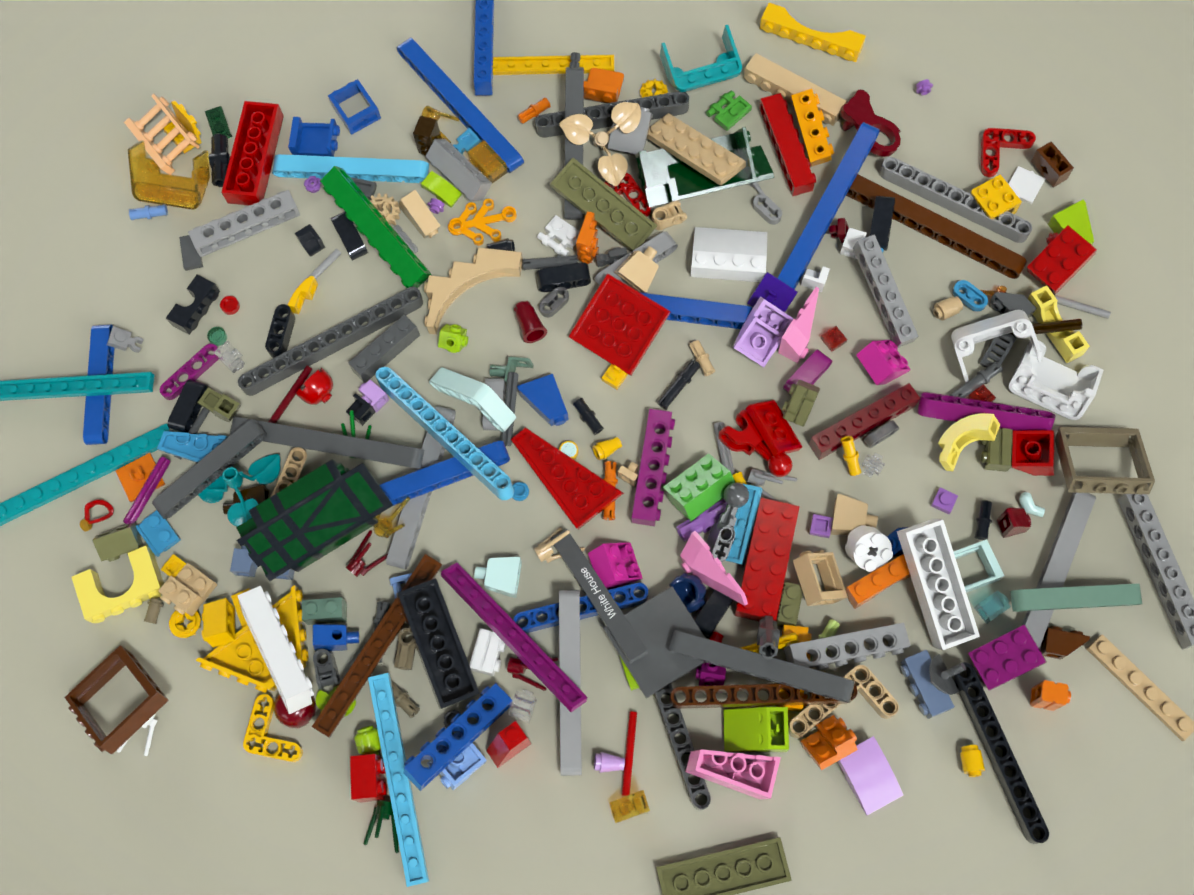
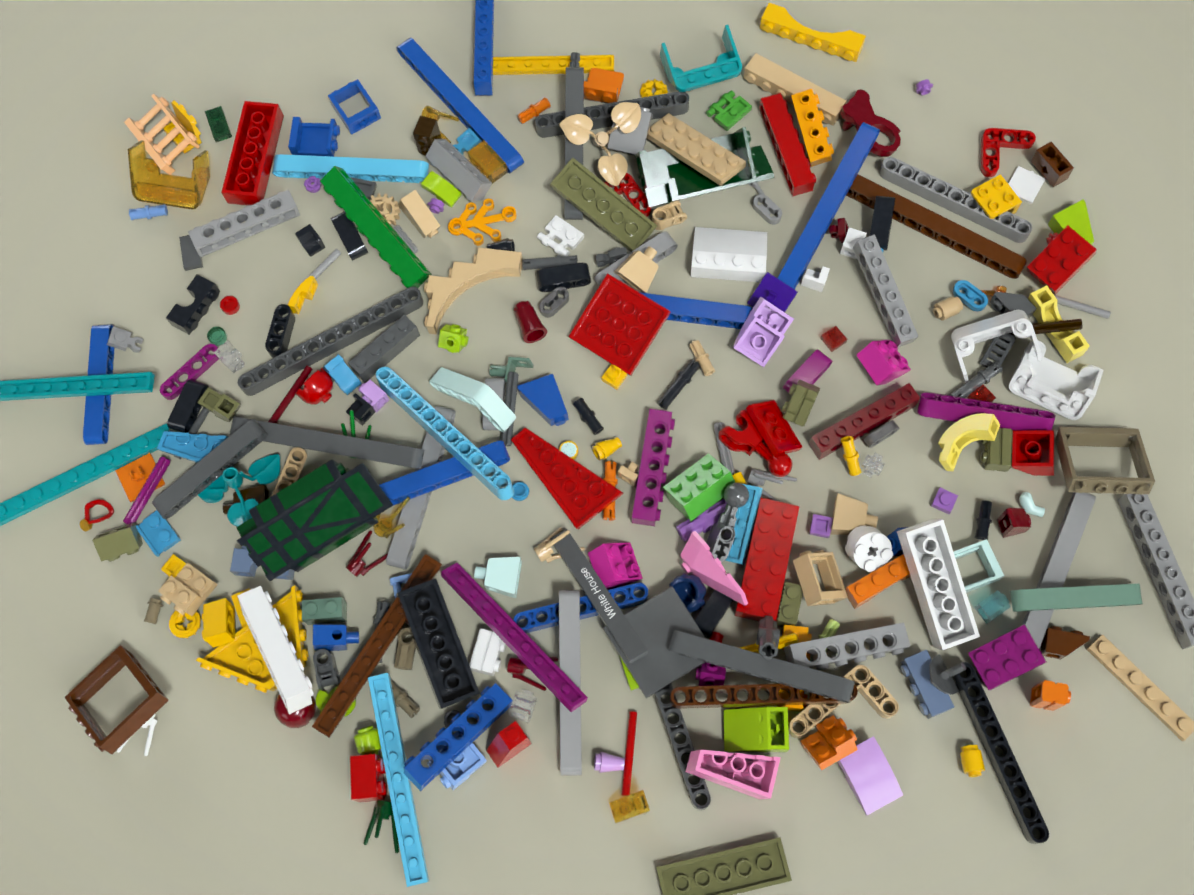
(146, 584): light yellow arch -> none
(219, 159): black piece -> none
(261, 734): yellow beam -> none
(342, 375): none -> dark azure tile
(587, 240): orange plate -> none
(797, 335): bright pink wedge -> none

